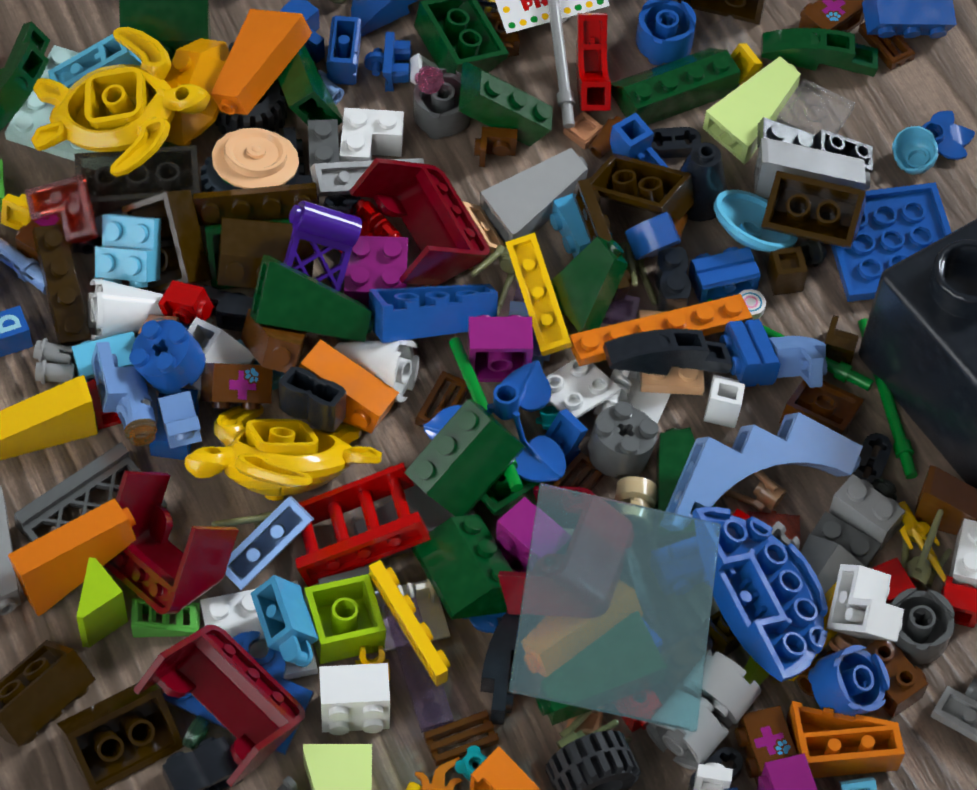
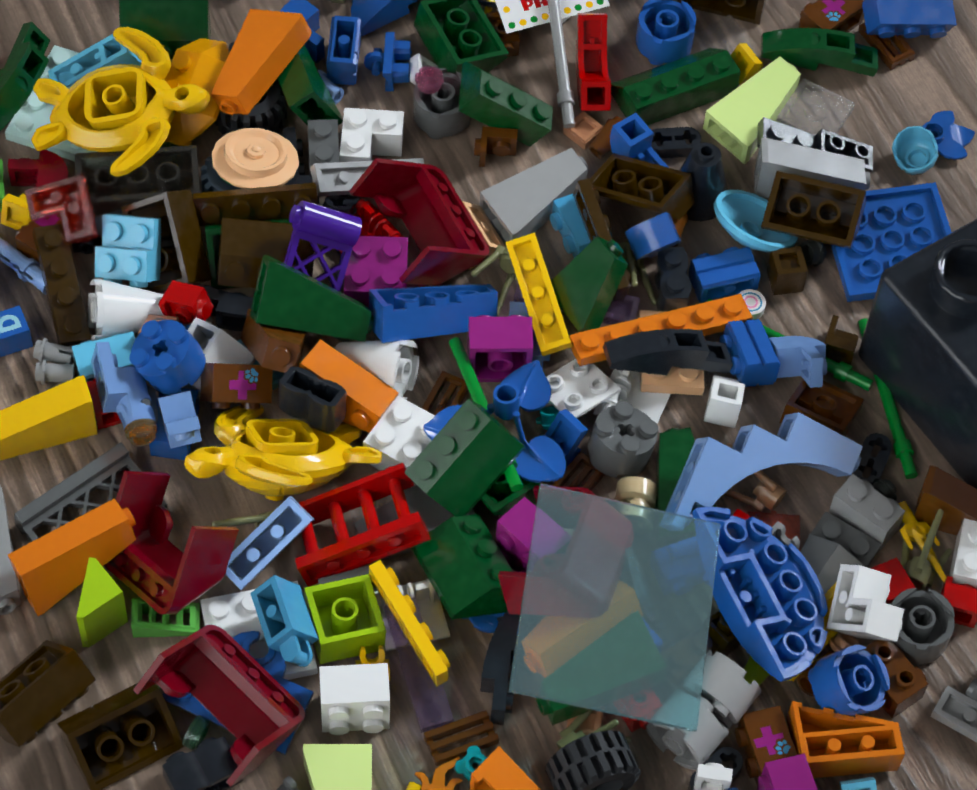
(37, 172): none -> dark red brick
(399, 434): none -> white brick

